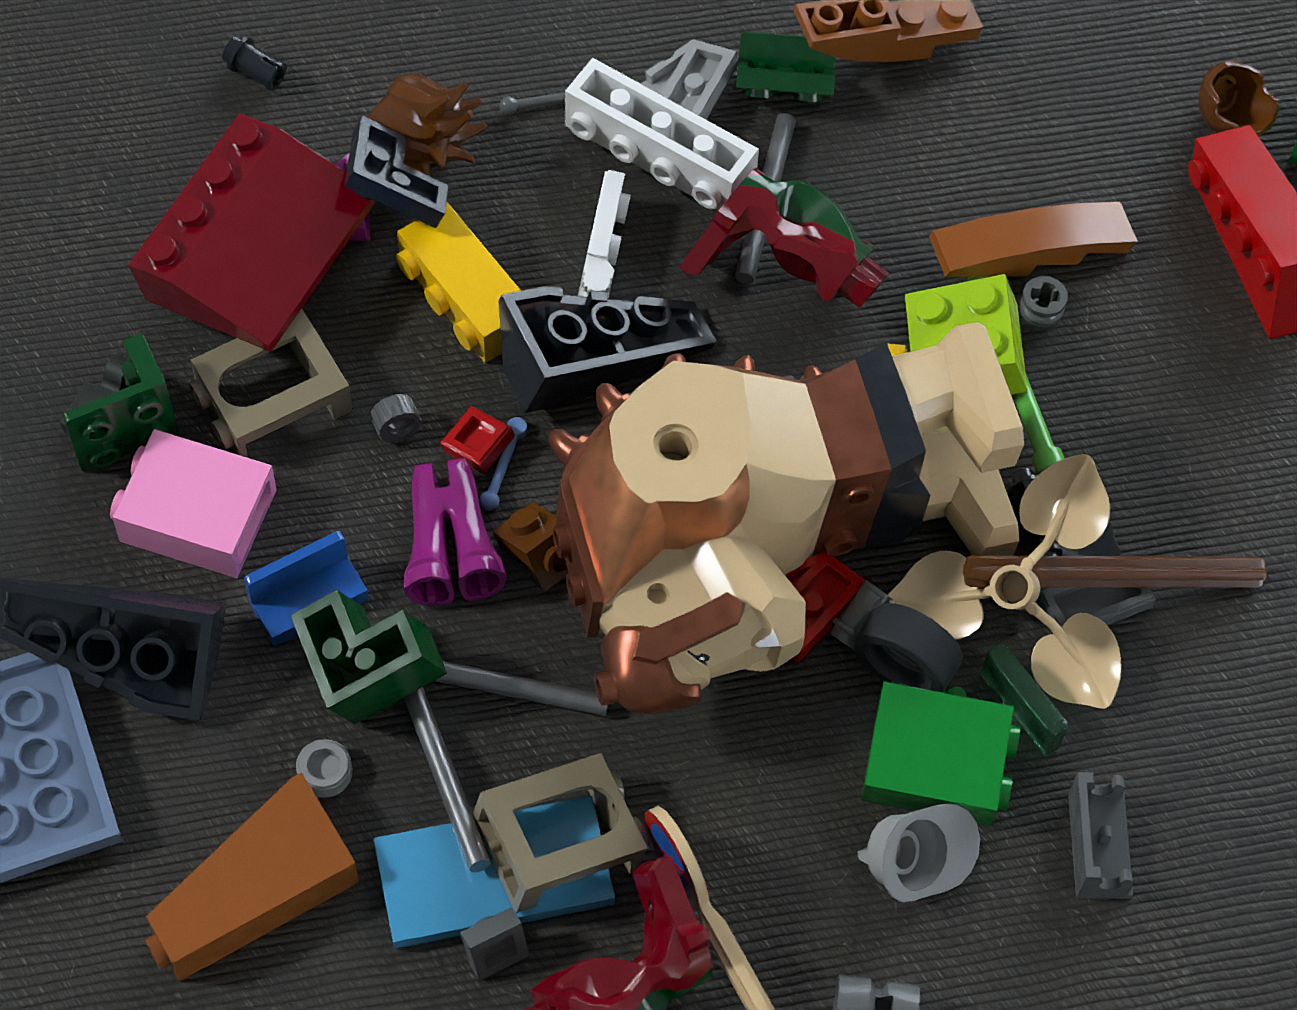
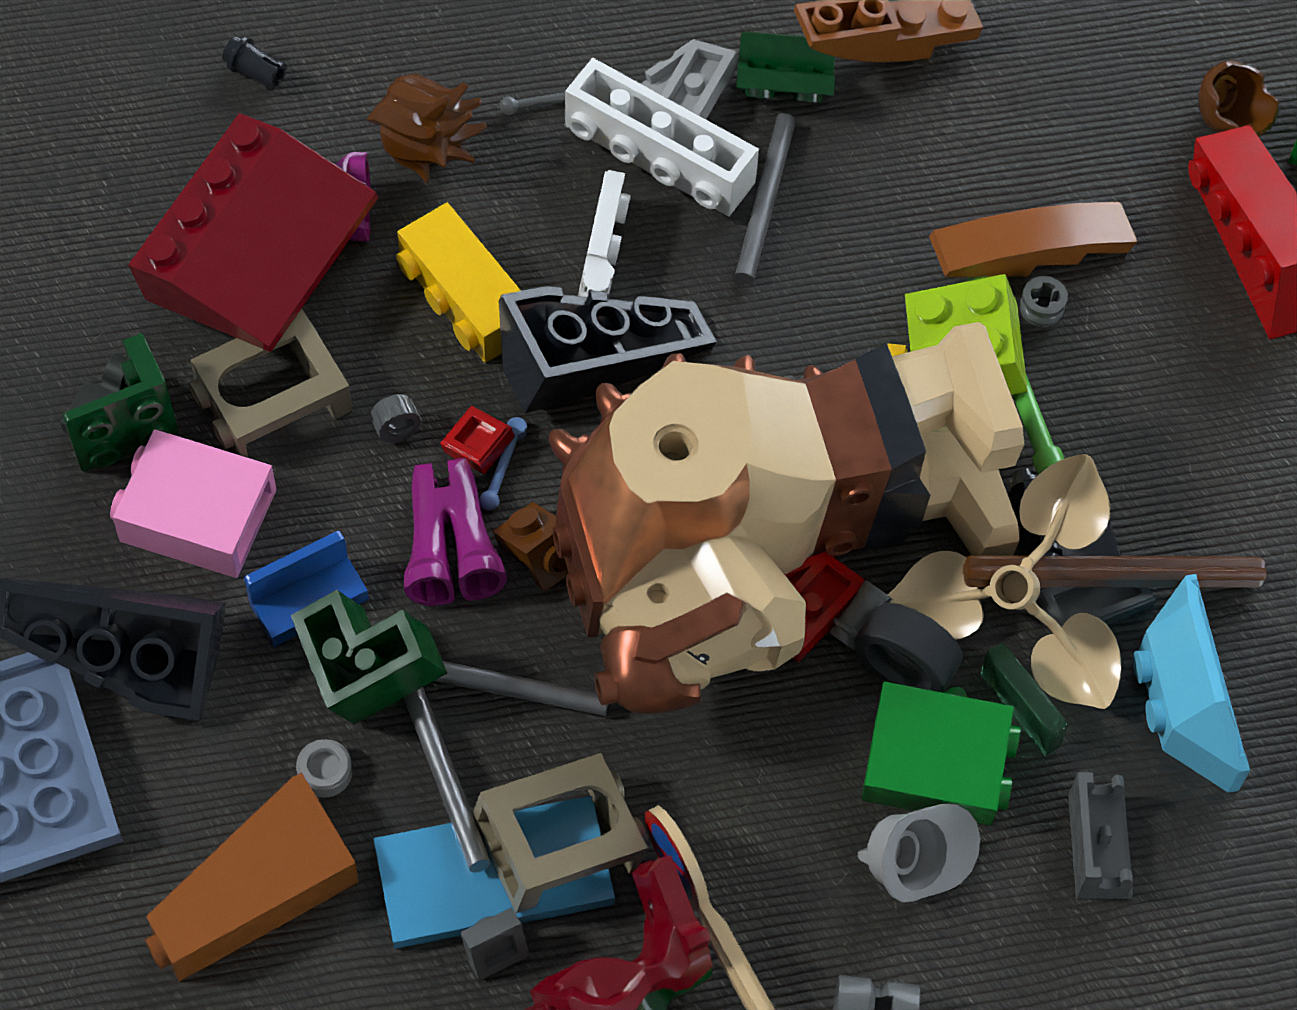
(379, 174): black plate -> none
(804, 232): dark red hips -> none
(1189, 691): none -> medium azure wedge

